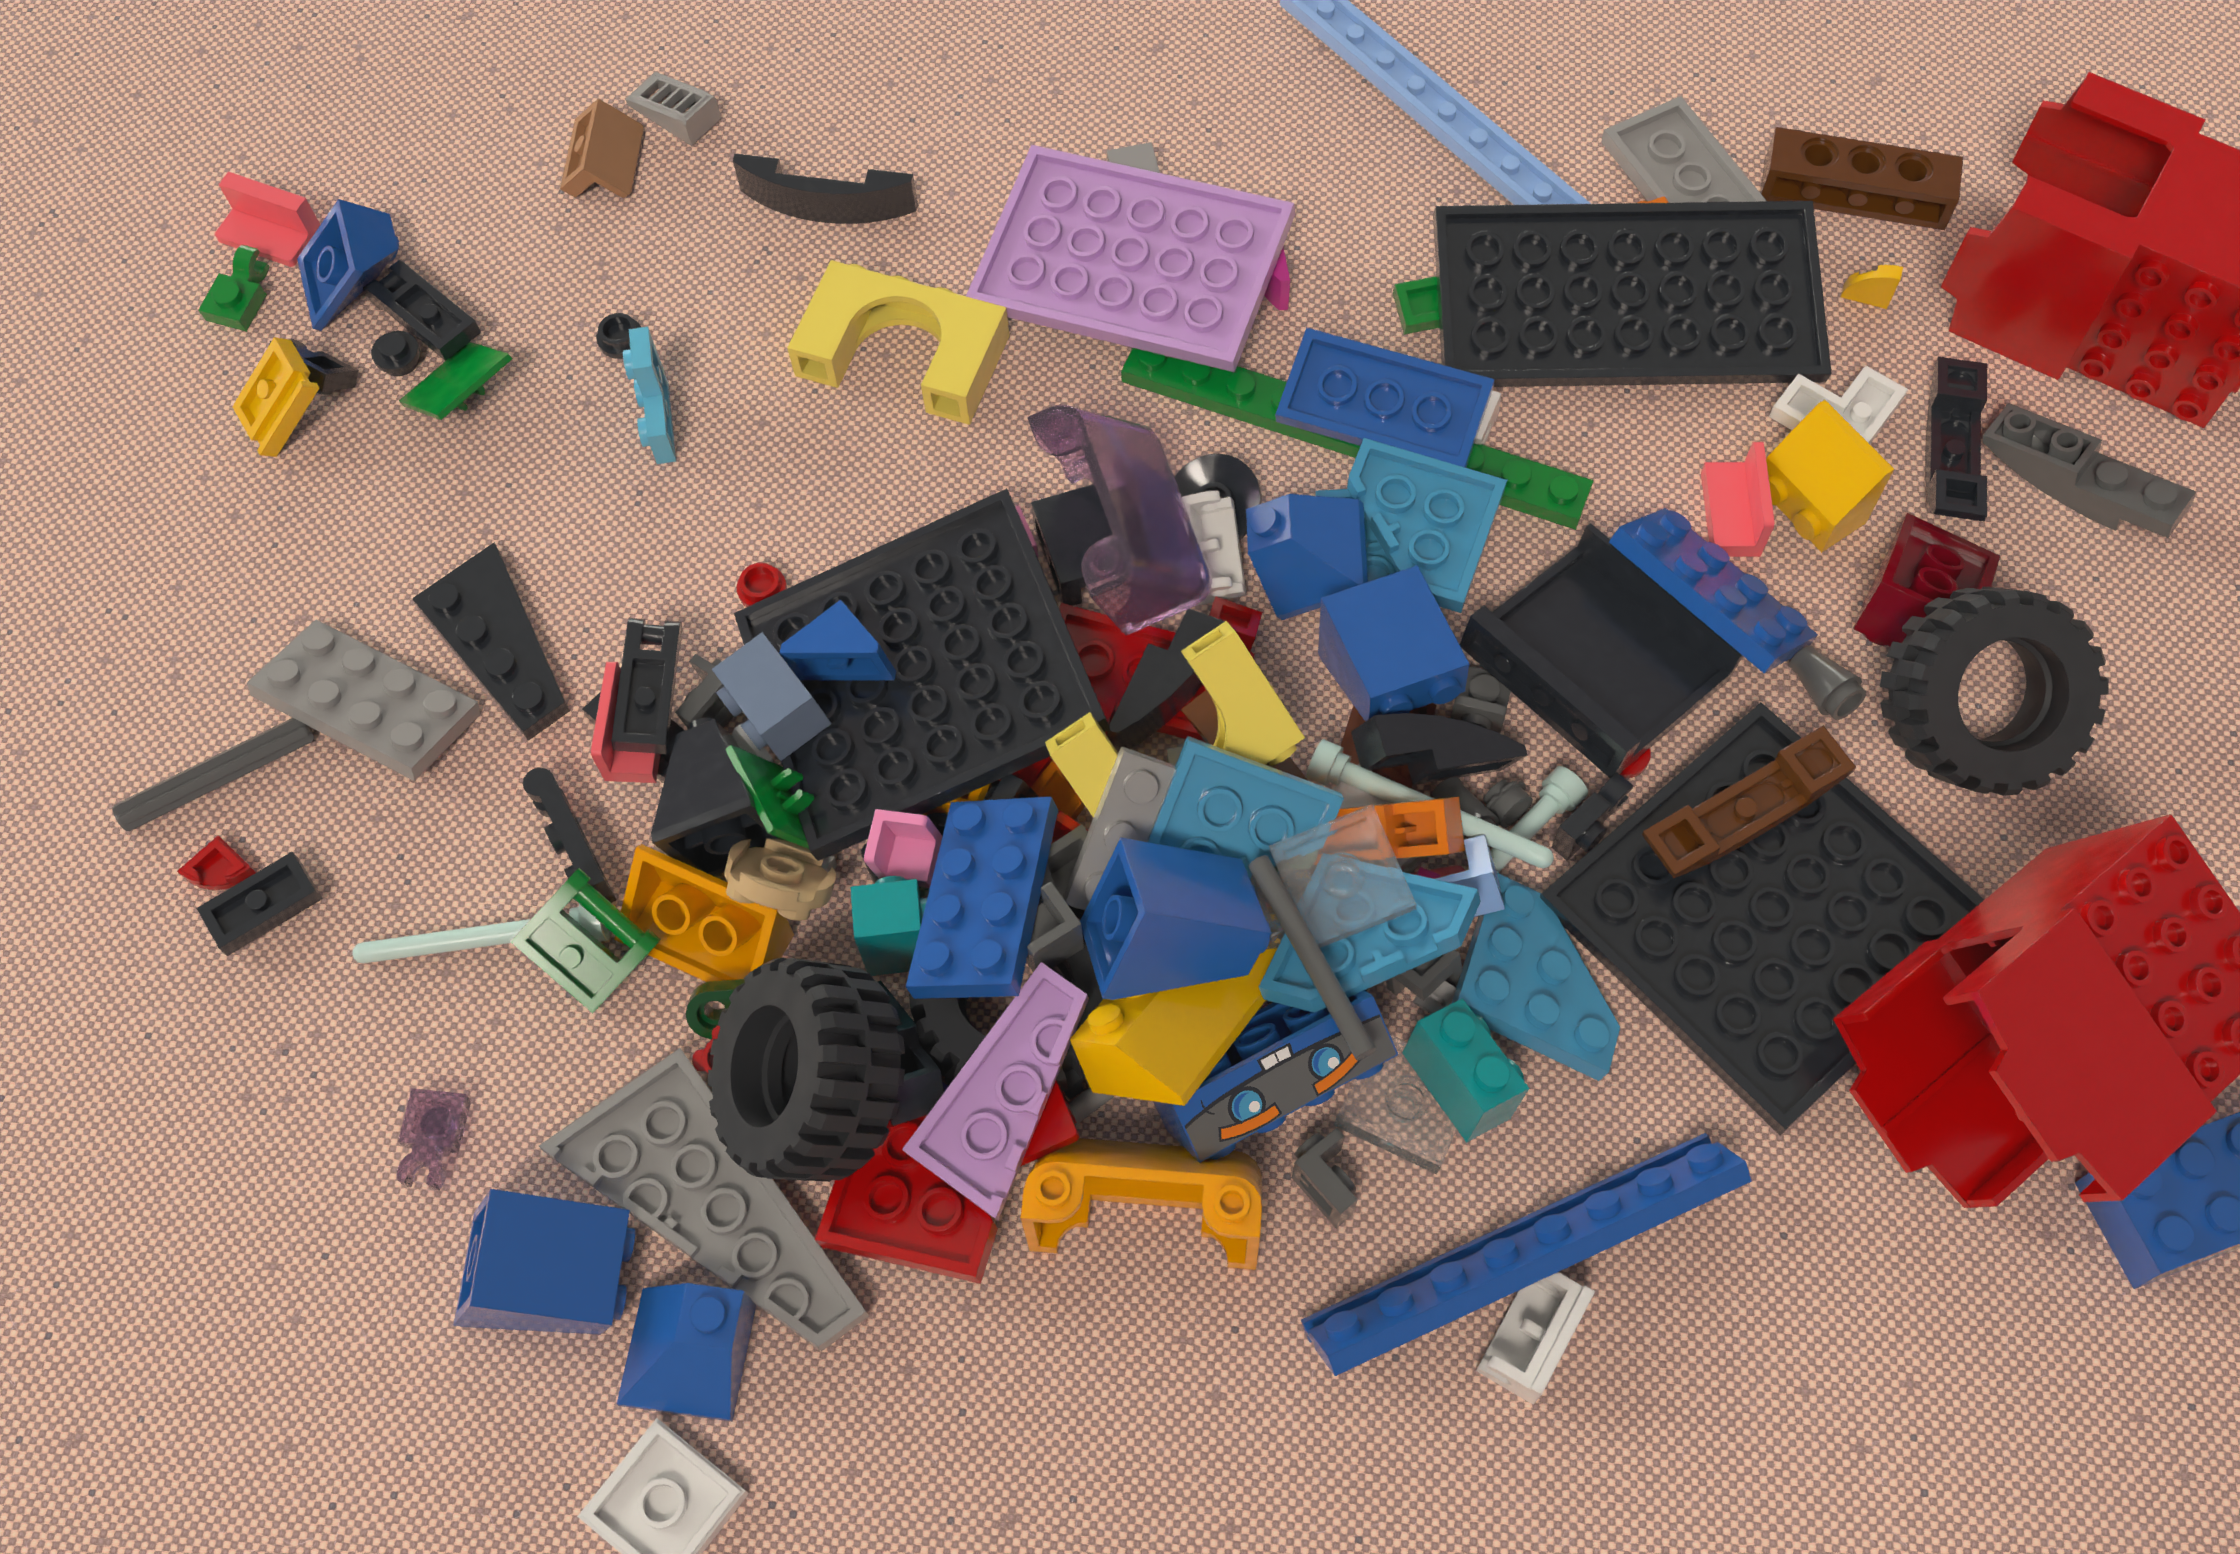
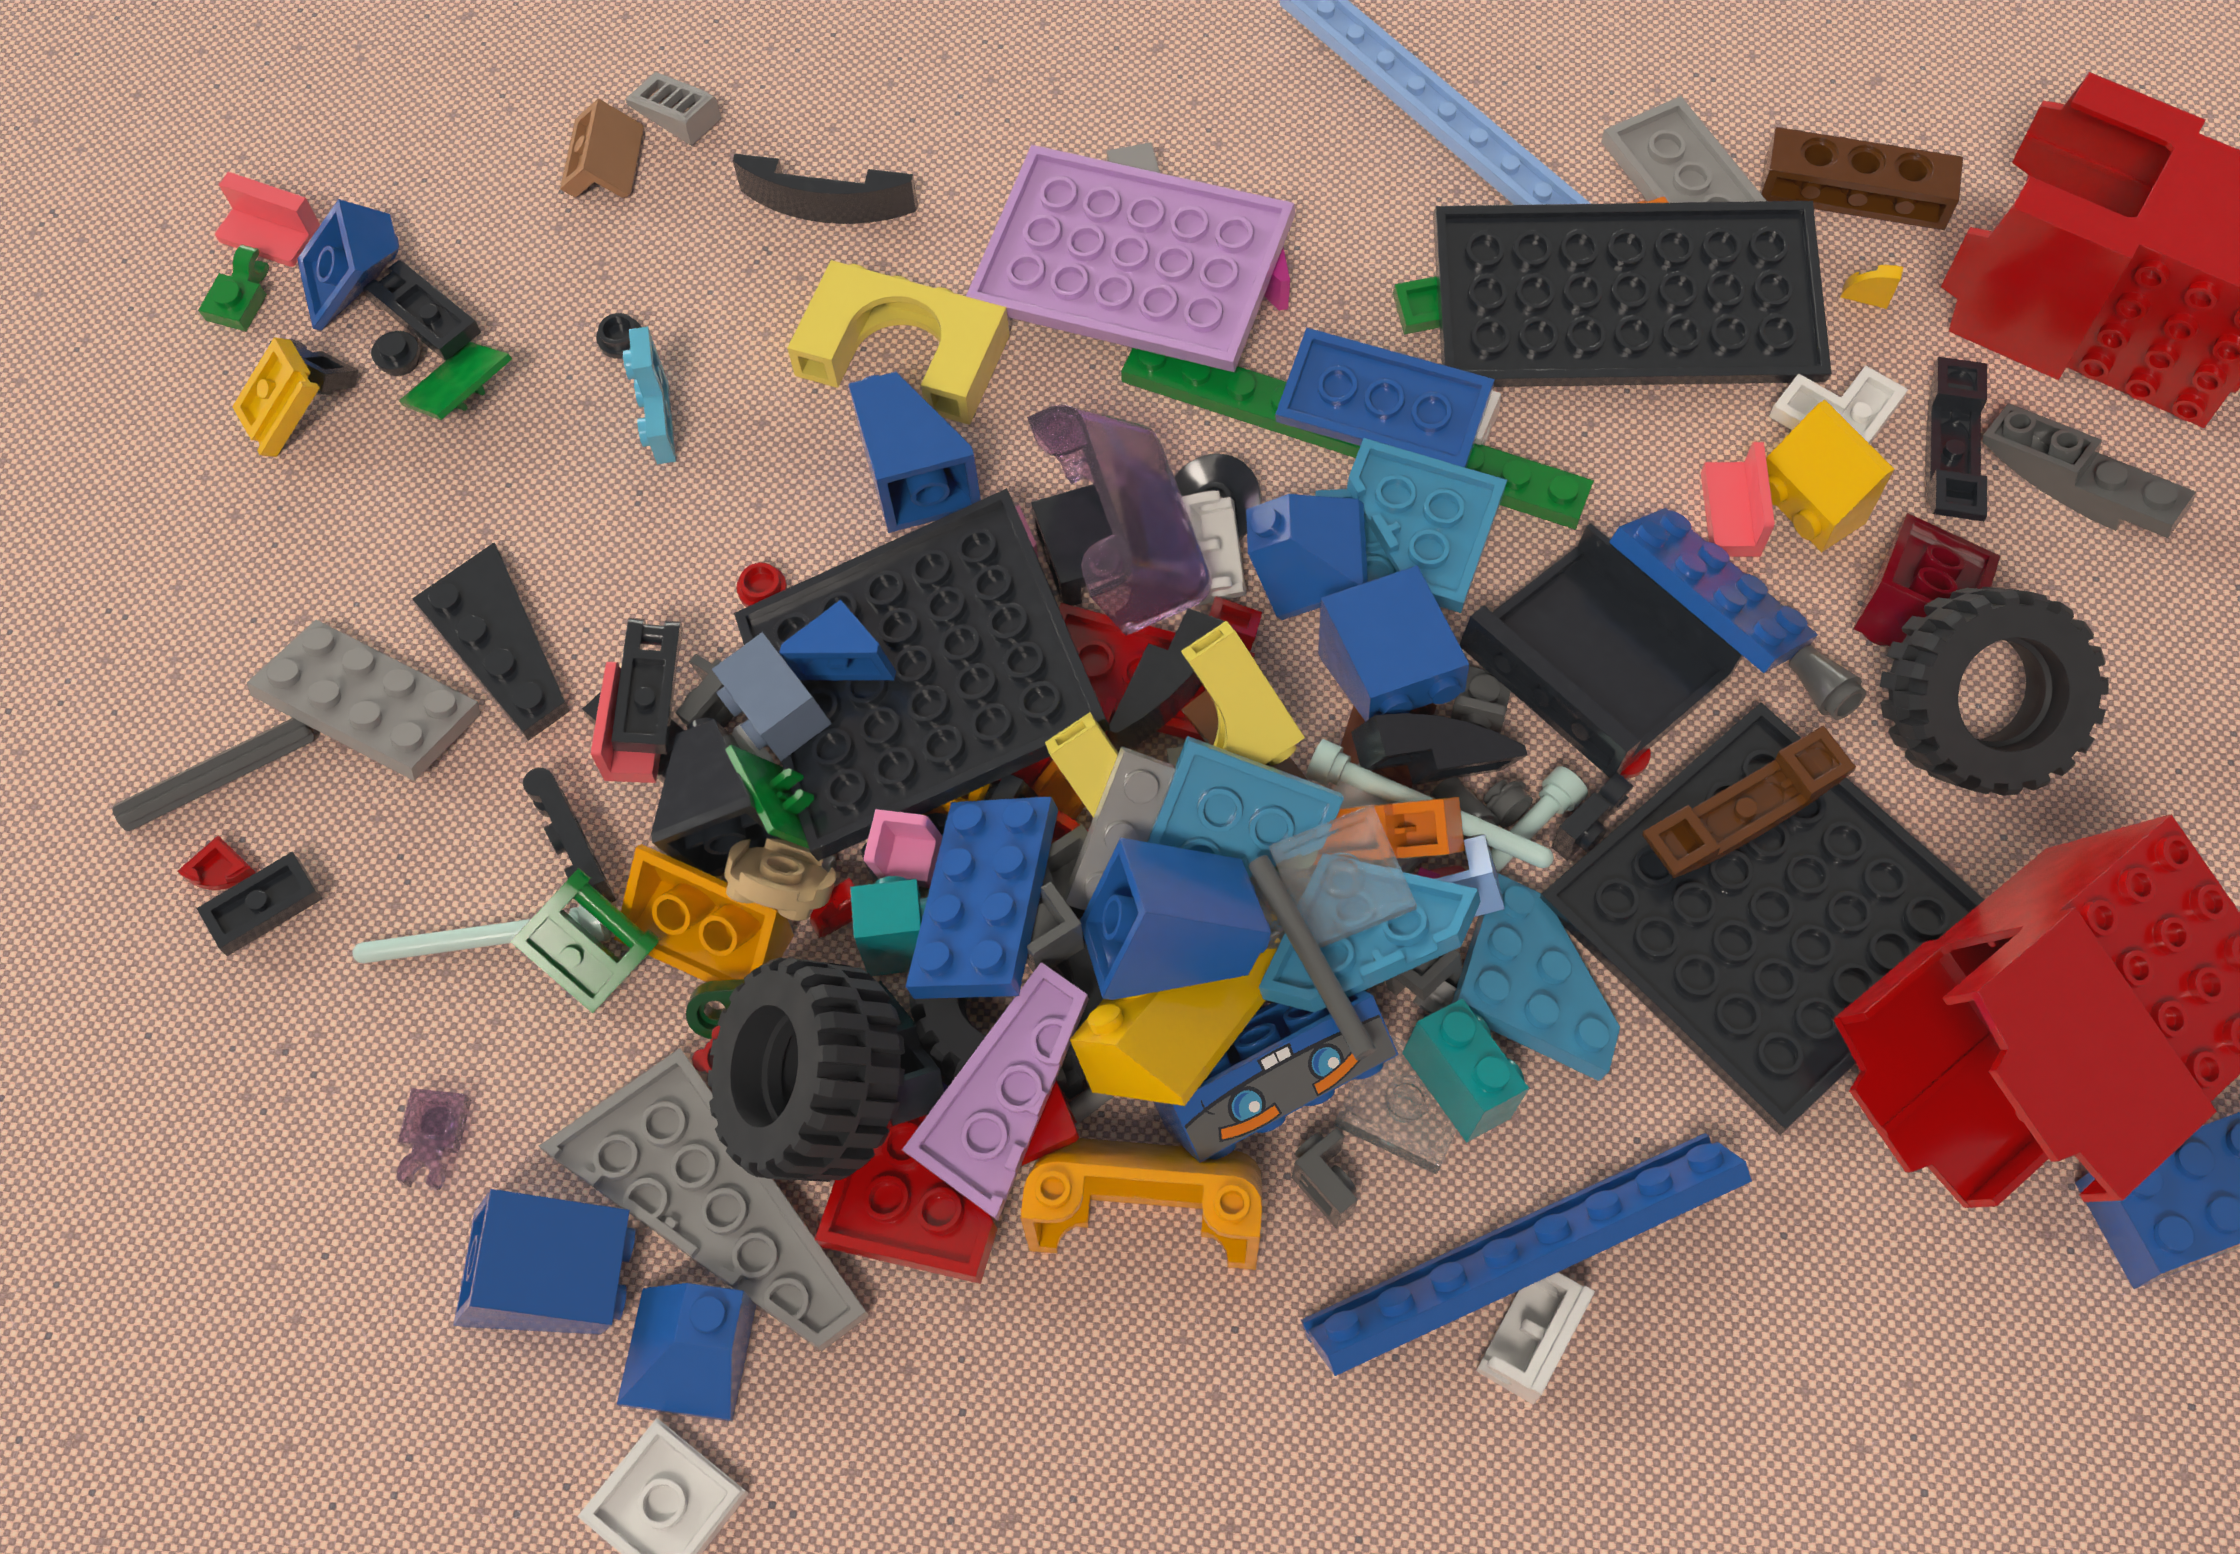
(836, 912): none -> red tile
(912, 452): none -> blue slope

